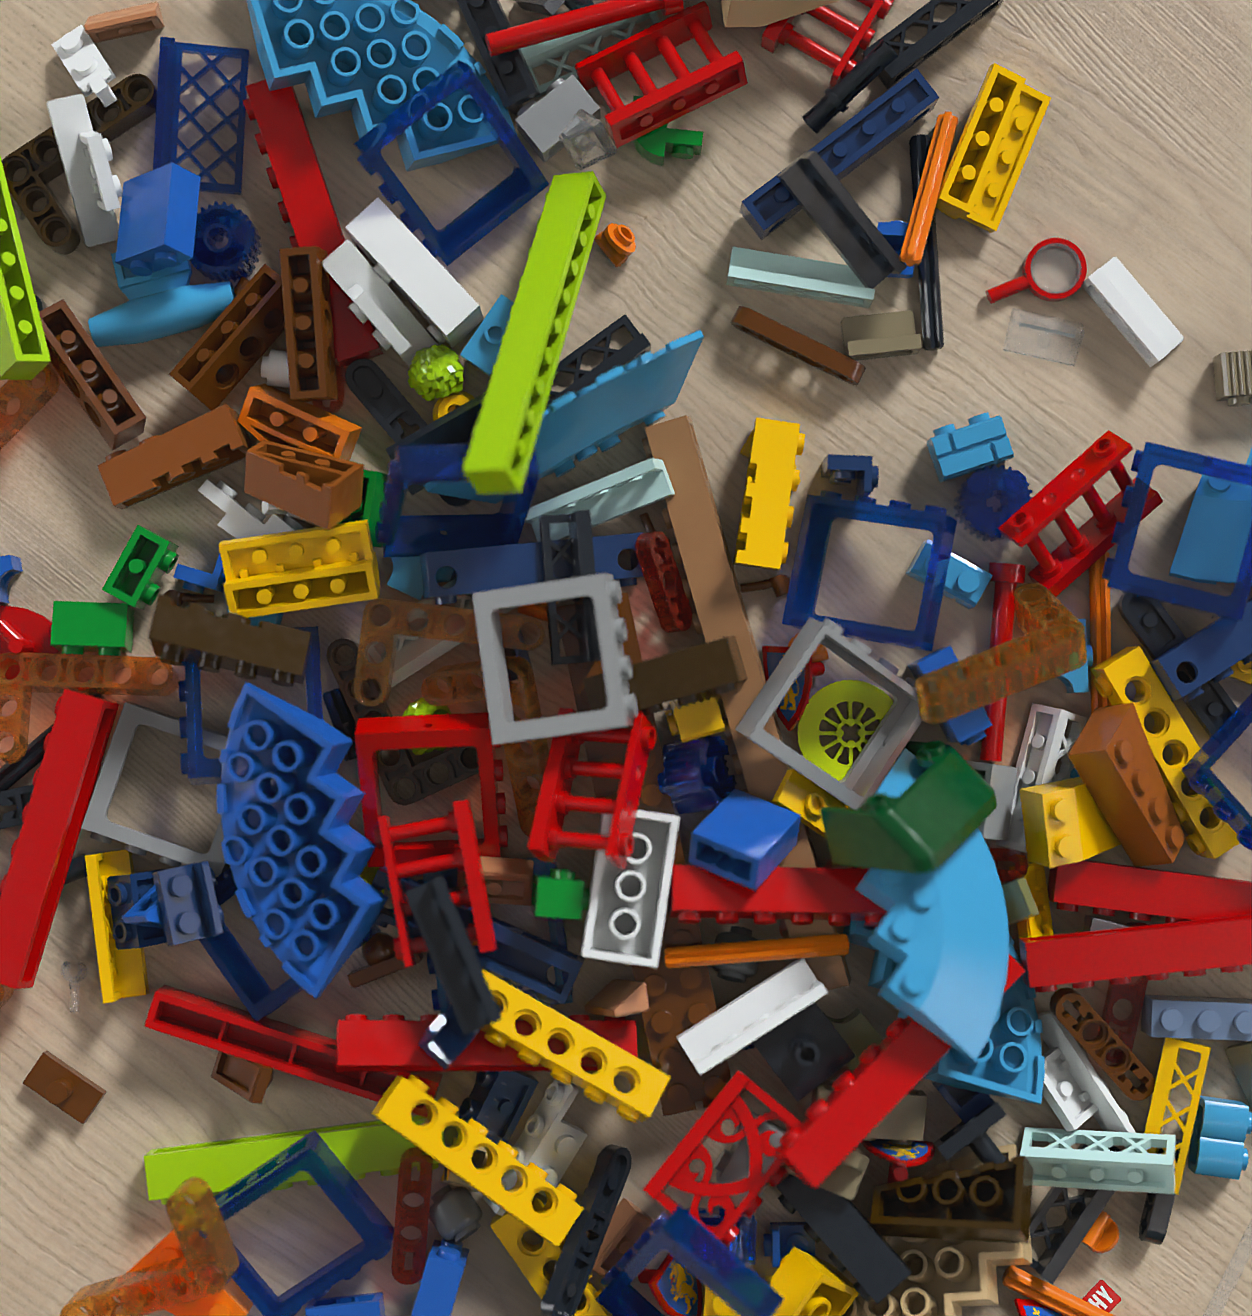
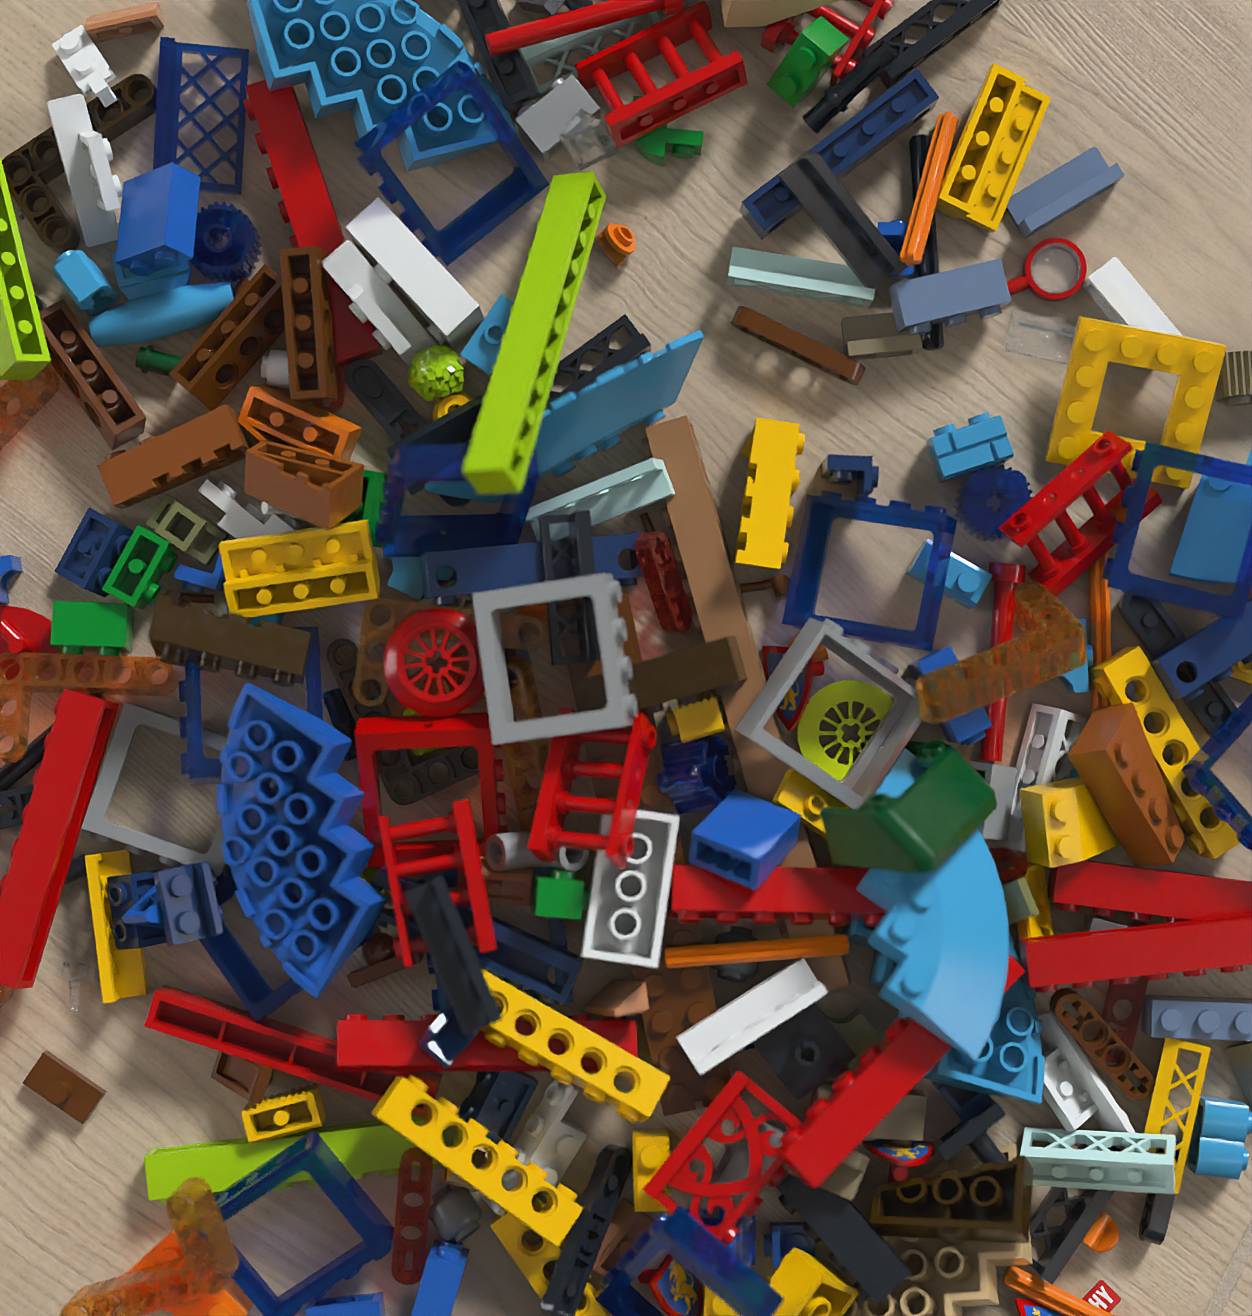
(85, 282): none -> dark azure brick
(93, 551): none -> dark blue bracket
(155, 361): none -> dark green pin
(186, 529): none -> olive brick
(284, 1114): none -> yellow brick
(405, 689): none -> red piece
(510, 852): none -> light grey cylinder
(650, 1151): none -> yellow brick
(807, 61): none -> green brick
(949, 297): none -> sand blue brick
(1062, 191): none -> sand blue panel
(1101, 341): none -> yellow plate

